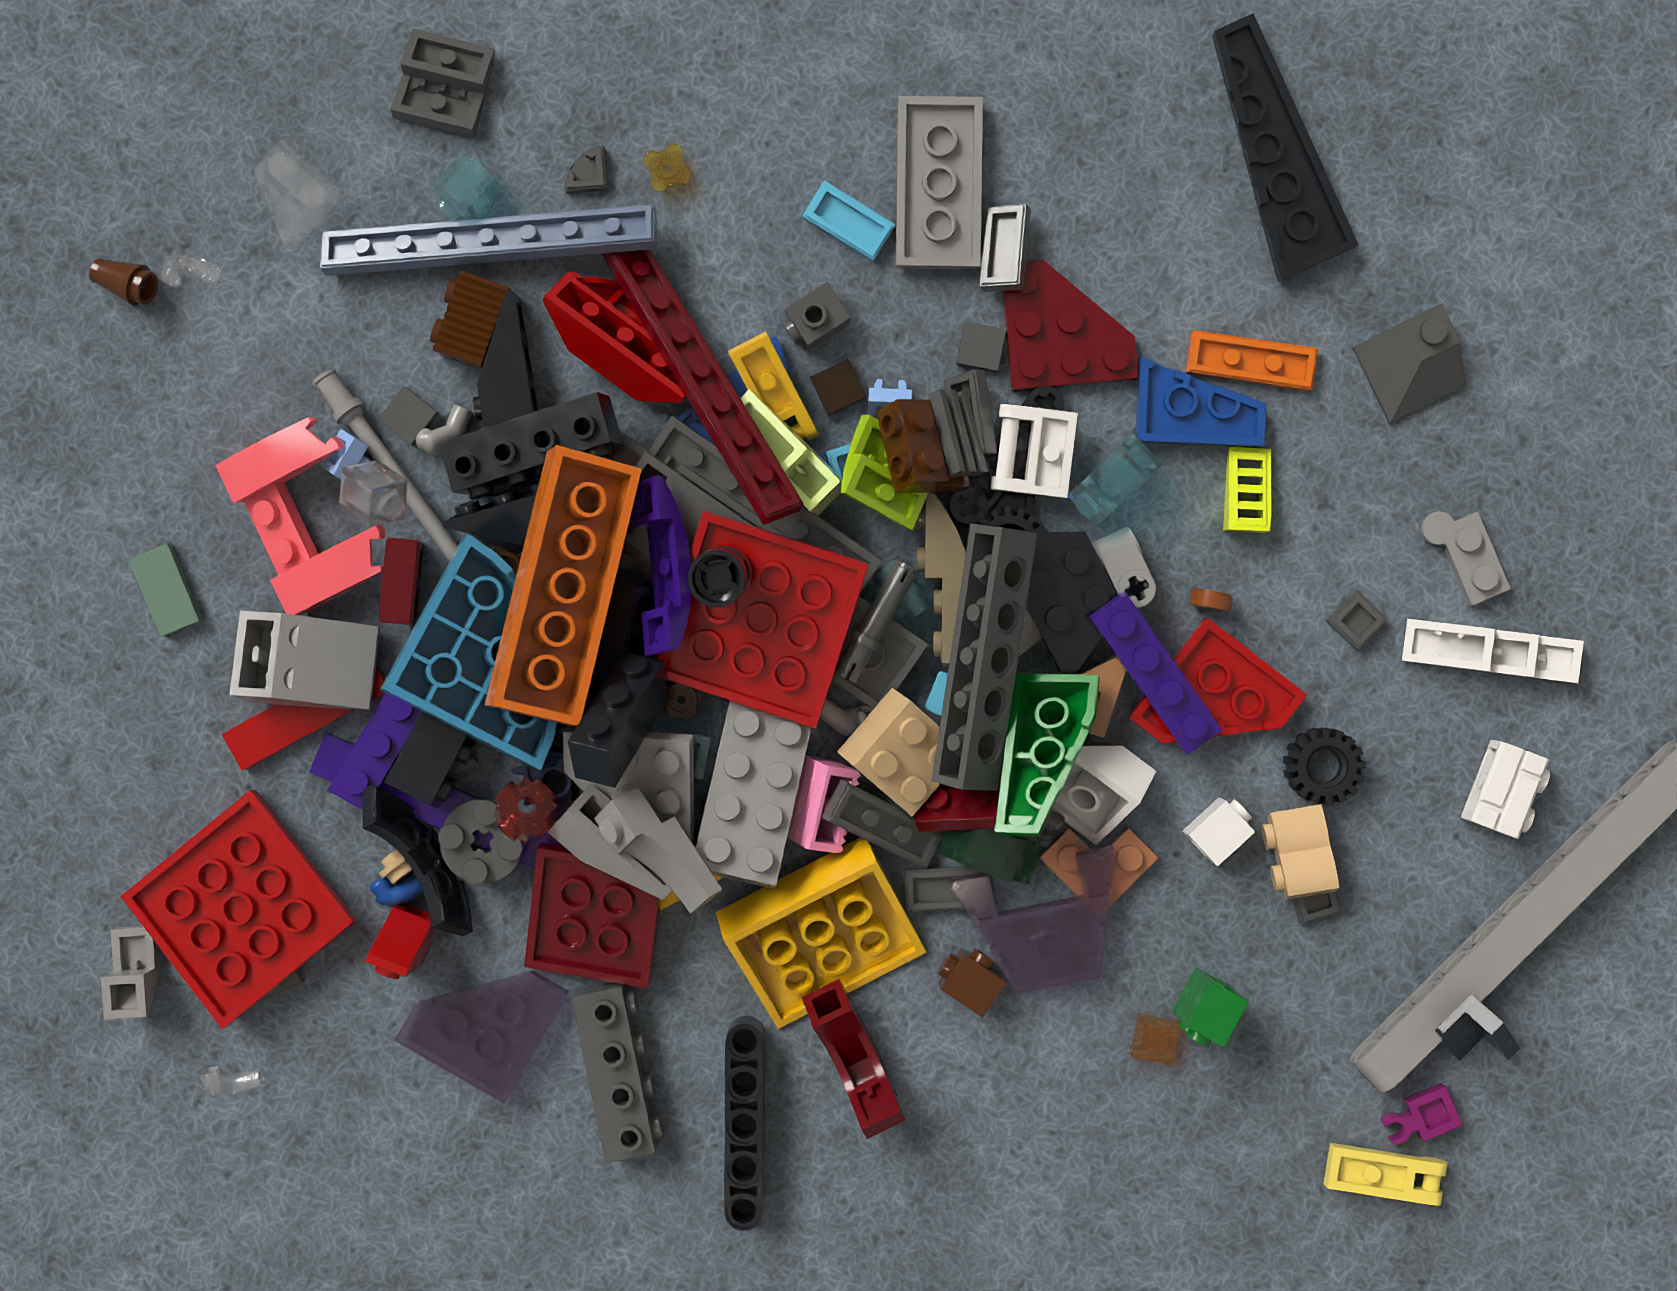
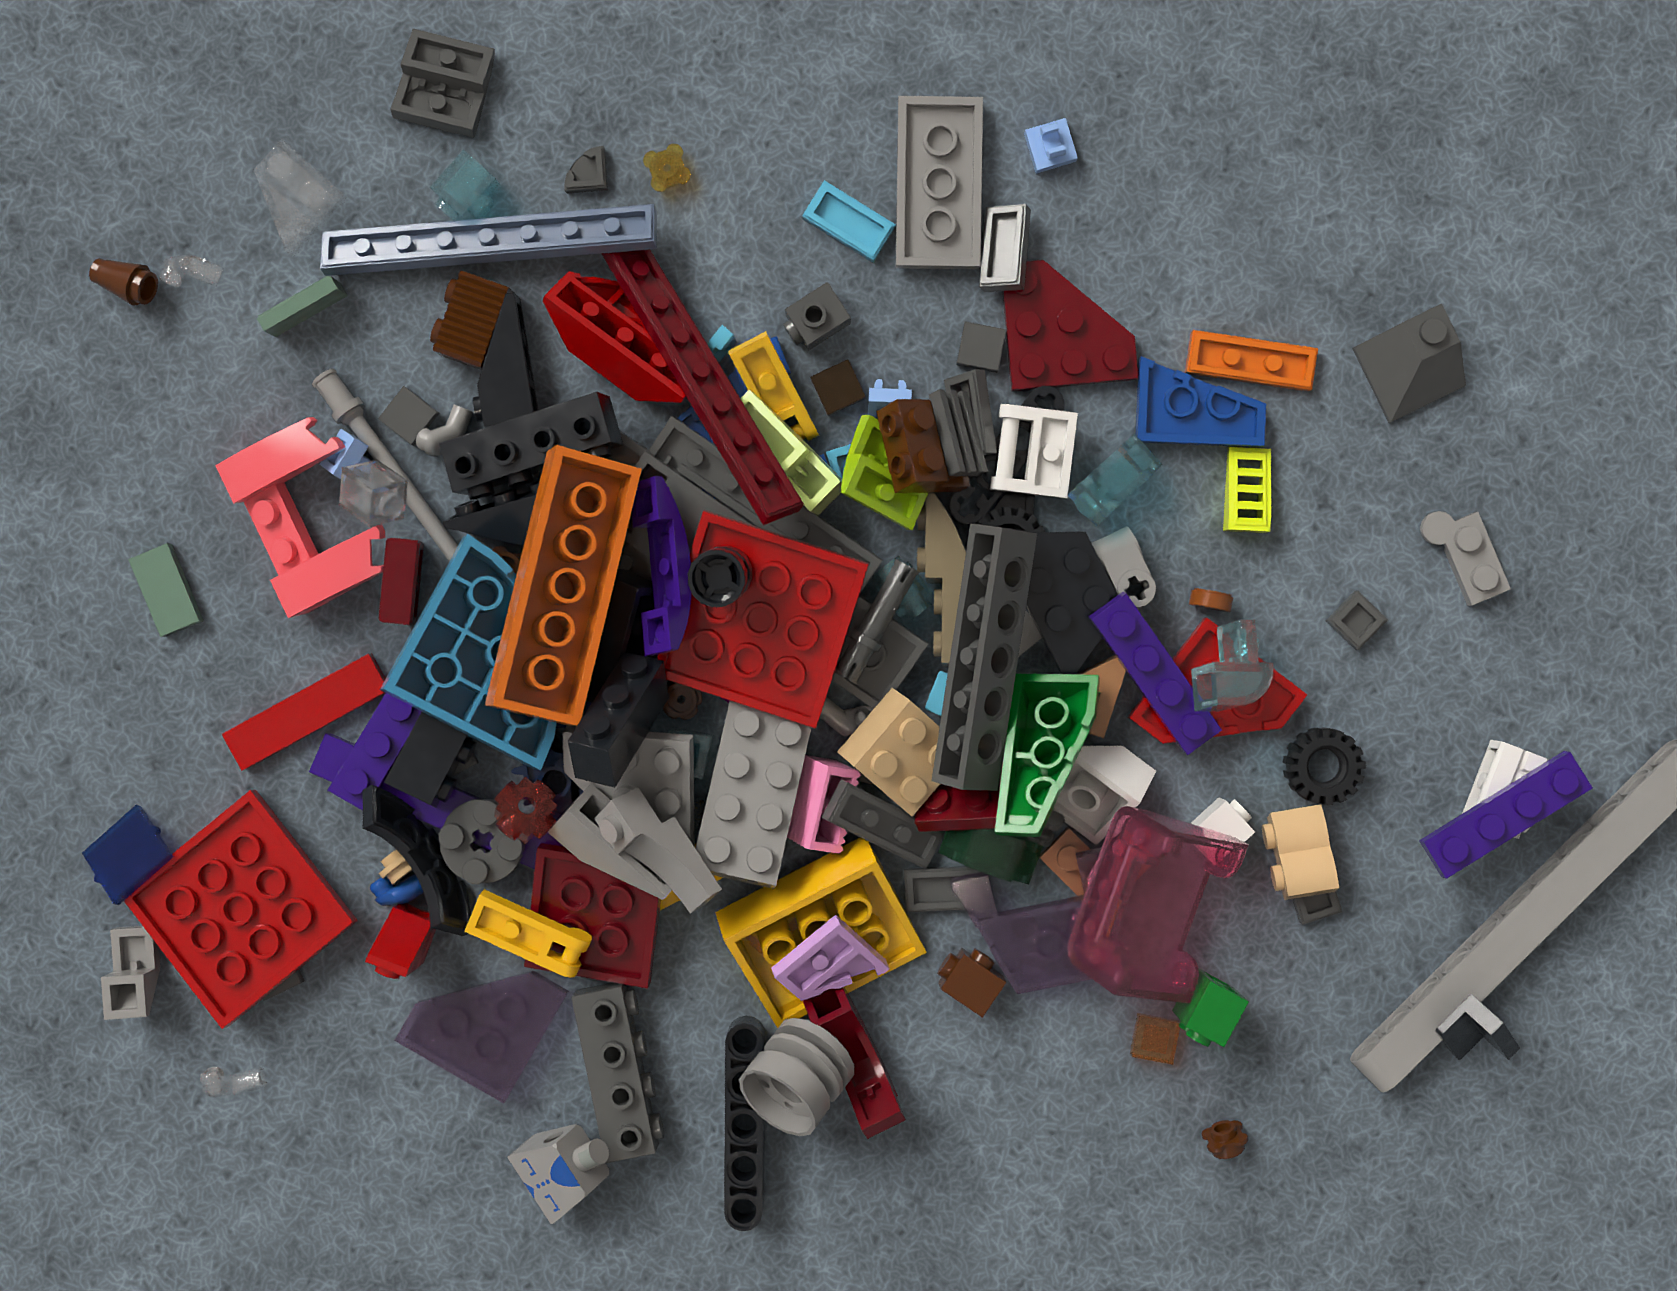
(127, 855): none -> clear blue piece
(301, 306): none -> sand green tile
(304, 661): light grey slope -> none
(527, 934): none -> yellow plate
(560, 1168): none -> light grey torso
(724, 340): none -> medium azure tile
(797, 1076): none -> light grey wheel
(827, 960): none -> lavender wing
(1050, 145): none -> light blue tile
(1145, 904): none -> clear pink windscreen
(1225, 1139): none -> reddish brown plate
(1238, 675): none -> clear light blue brick
(1286, 174): black wing -> none
(1384, 1174): light yellow plate -> none
(1427, 1113): magenta plate -> none
(1492, 650): white slope -> none
(1505, 814): none -> dark purple plate

